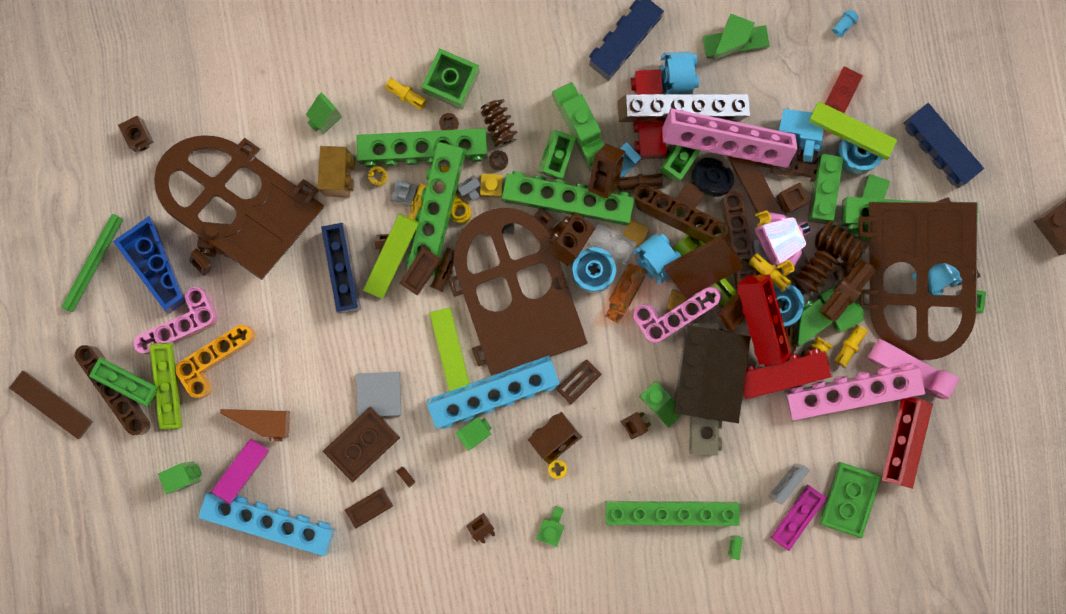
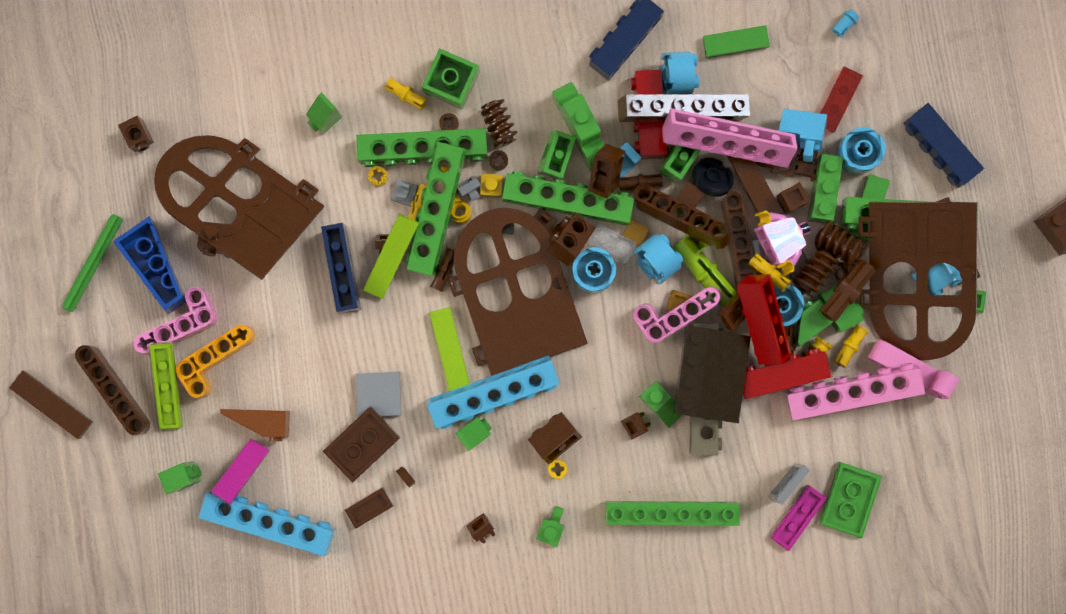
(124, 382): bright green tile -> none
(200, 262): reddish brown tile -> none
(335, 171): pearl gold brick -> none
(420, 271): reddish brown tile -> none
(591, 369): reddish brown tile -> none
(625, 292): clear orange hinge -> none
(703, 266): reddish brown tile -> none
(735, 36): bright green slope -> none
(735, 547): bright green tile -> none
(852, 130): lime tile -> none
(907, 442): red brick -> none

